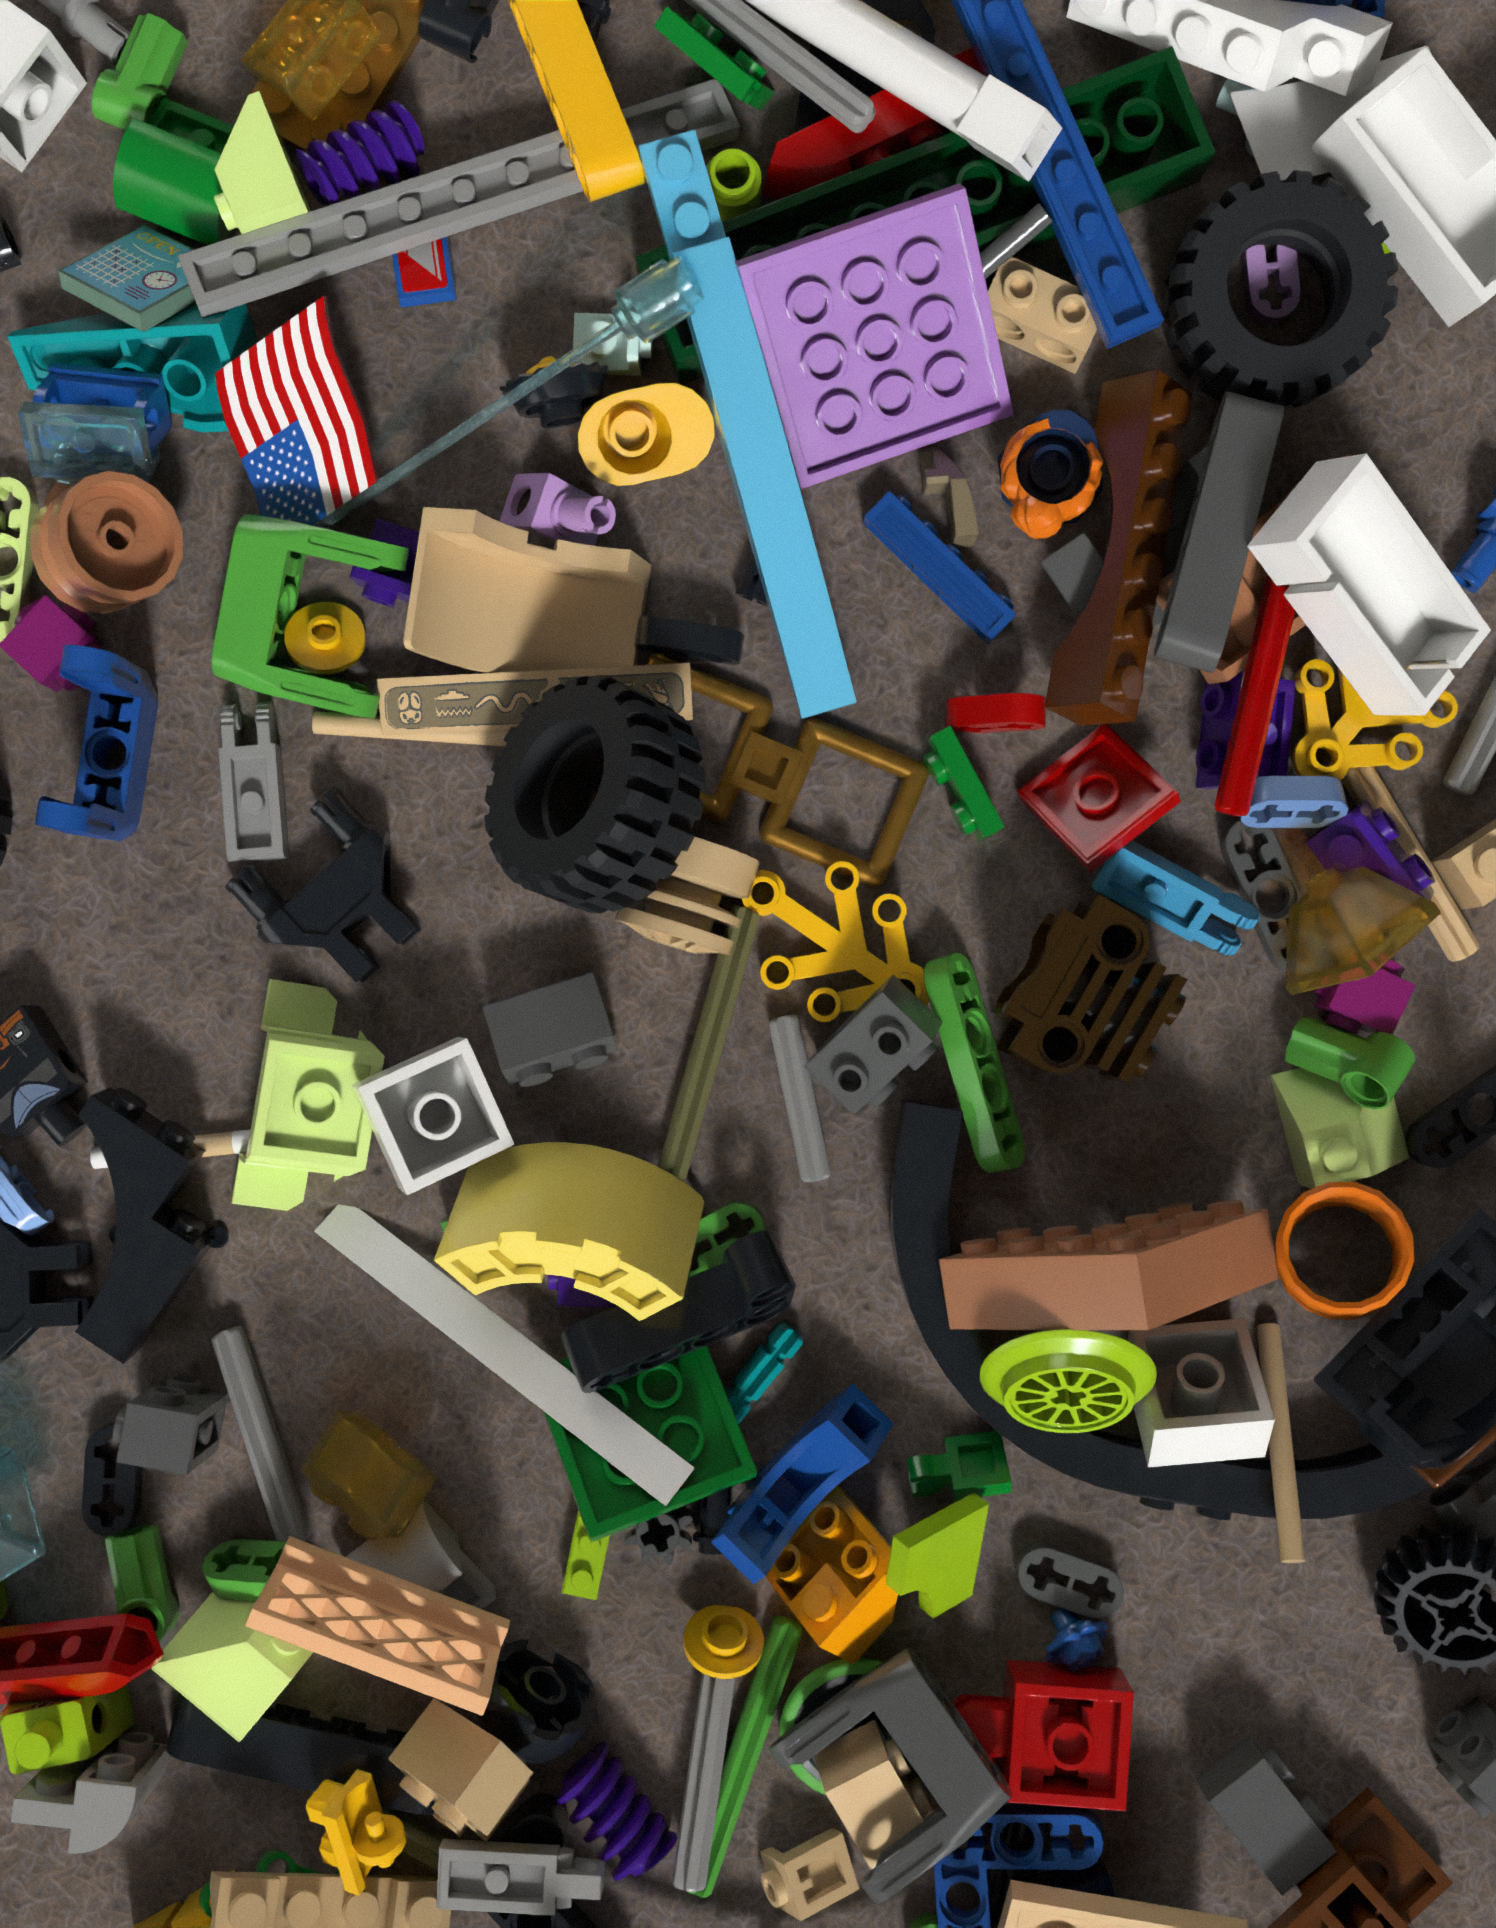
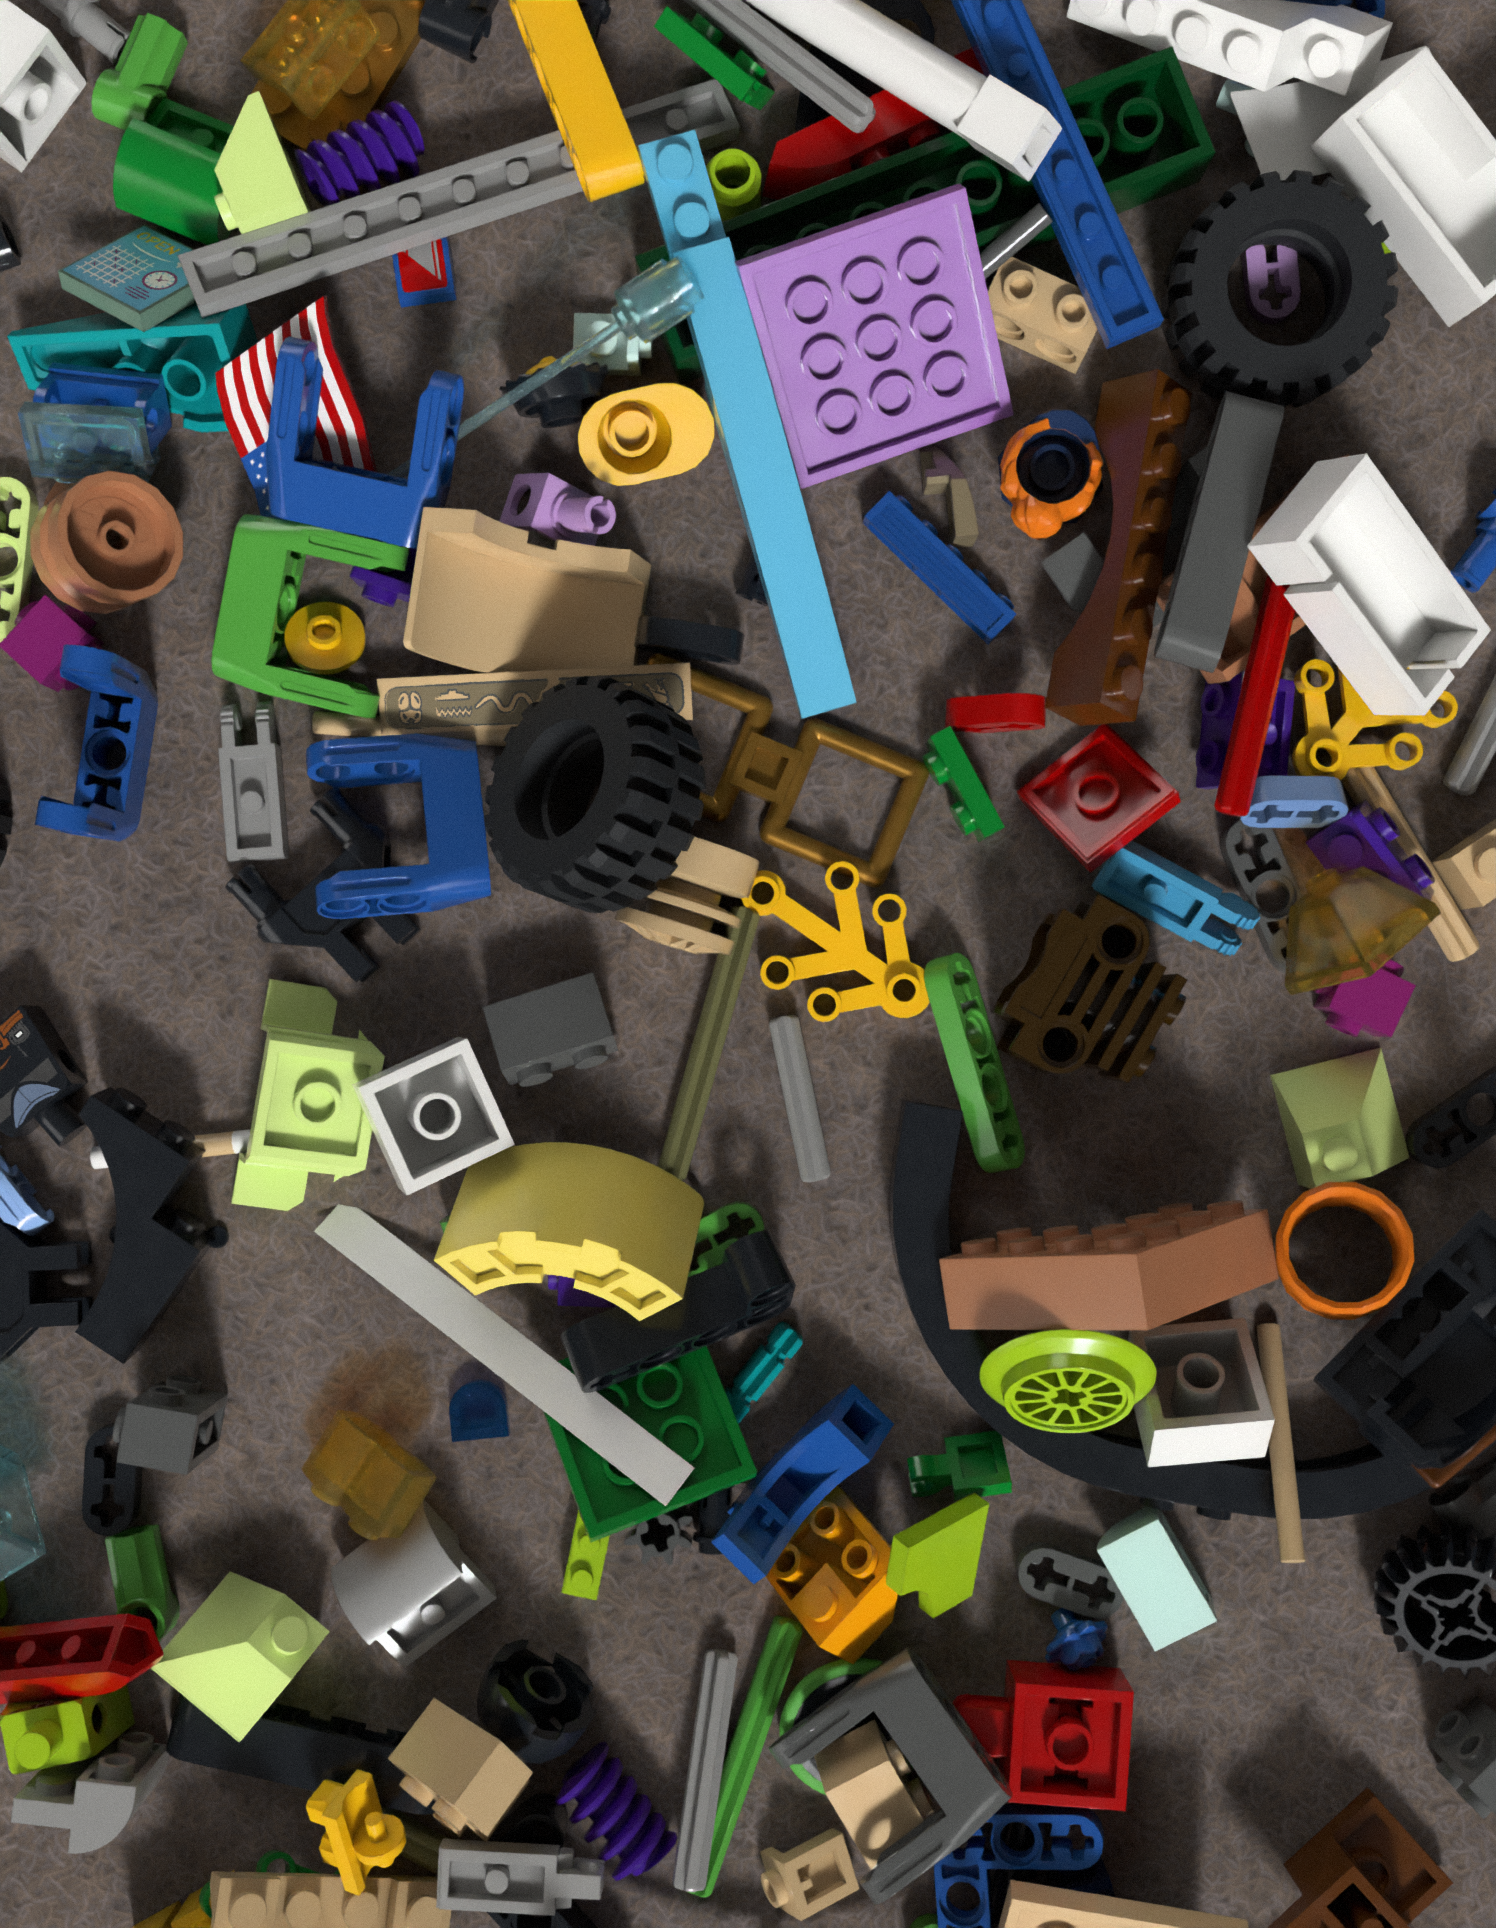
(241, 1567): bright green beam -> none
(260, 1434): light grey axle -> none
(344, 495): none -> blue connector
(444, 1643): light nougat fence -> none
(453, 823): none -> blue connector
(478, 1412): none -> clear blue tile
(723, 1641): yellow piece -> none
(875, 1045): dark grey brick -> none
(1156, 1577): none -> light aqua brick
(1265, 1814): dark grey brick -> none
(1365, 1068): bright green piece -> none

